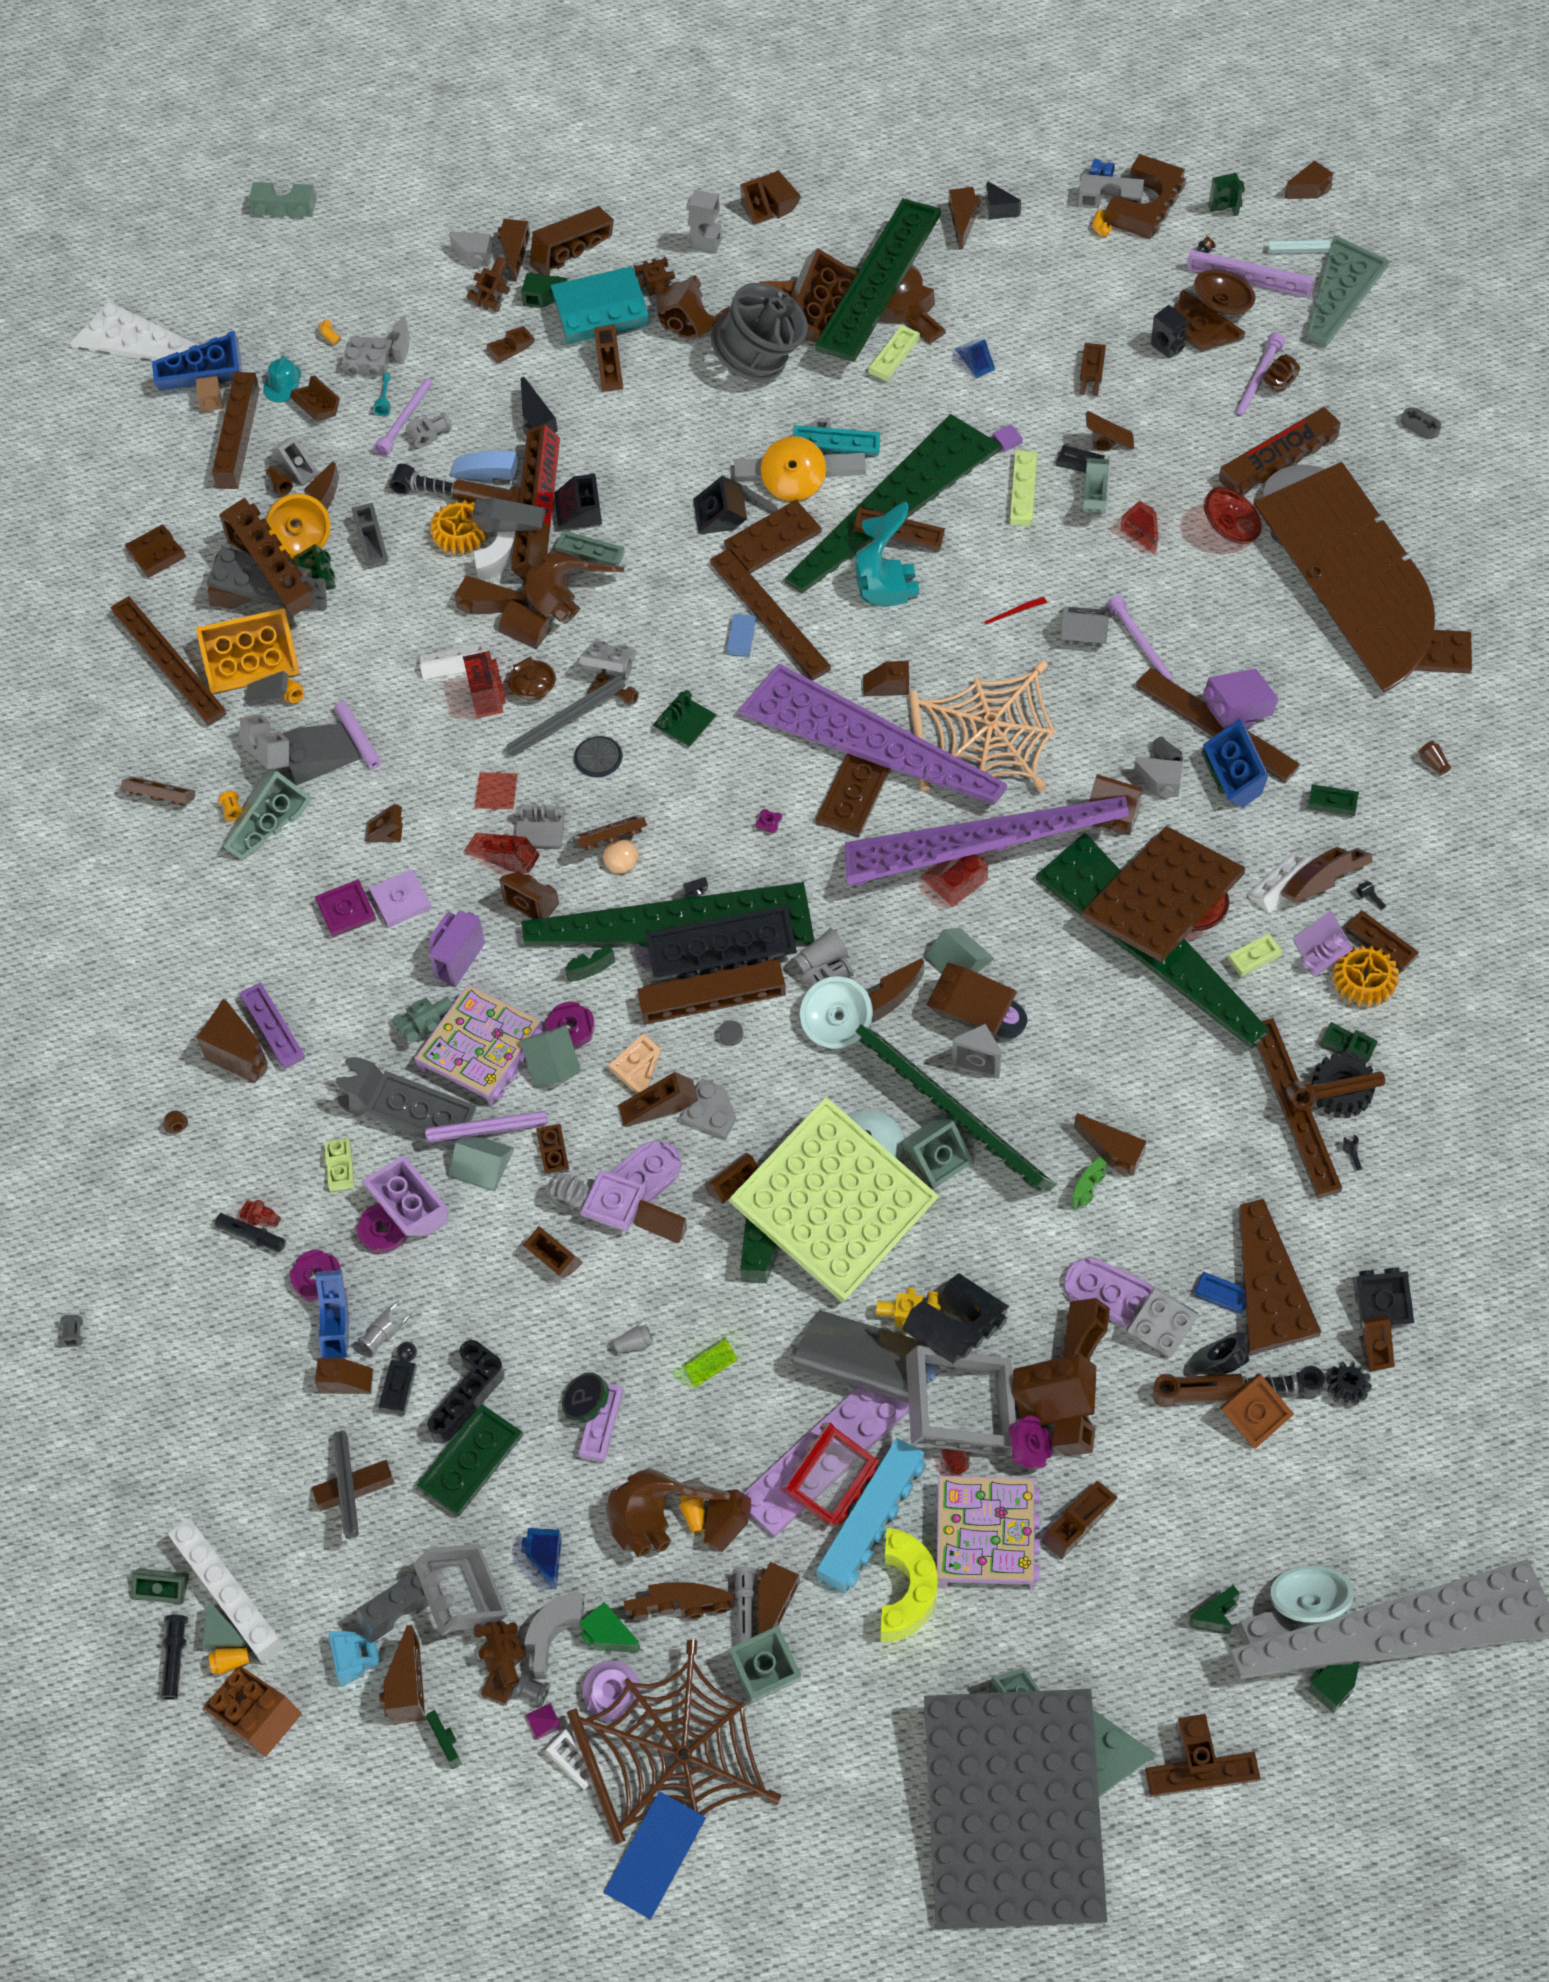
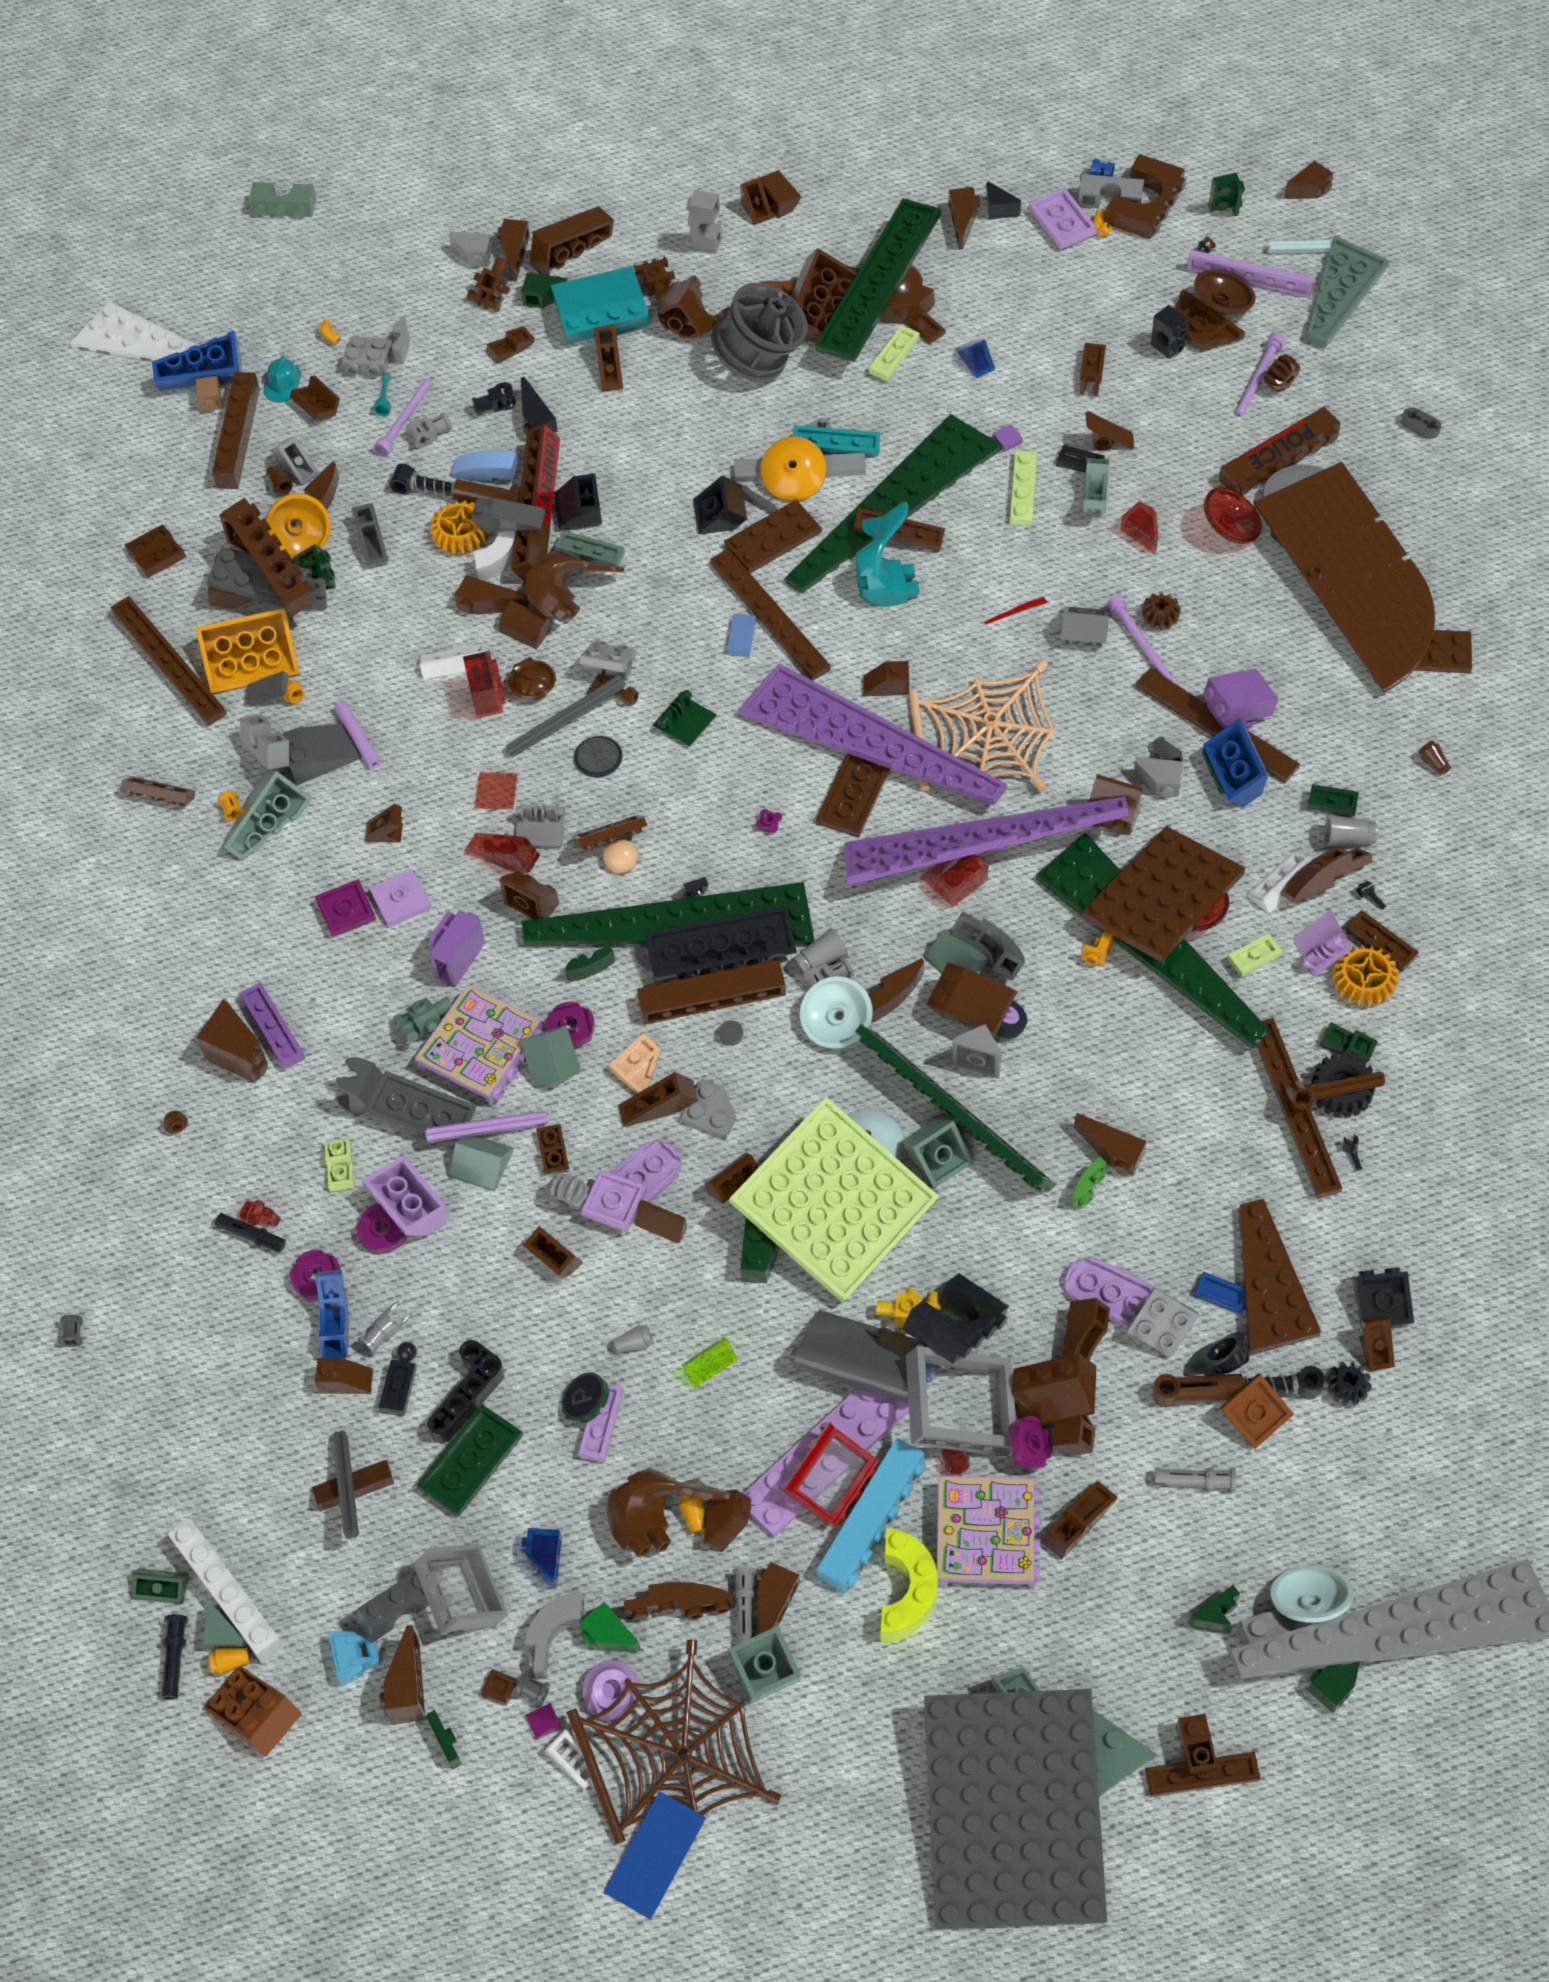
(495, 399): none -> black connector
(501, 1649): reddish brown piece -> none
(992, 942): none -> dark grey arch
(1062, 218): none -> lavender plate
(1098, 954): none -> light orange bracket
(1161, 611): none -> reddish brown gear
(1210, 1478): none -> light grey pin
(1349, 831): none -> light grey plant

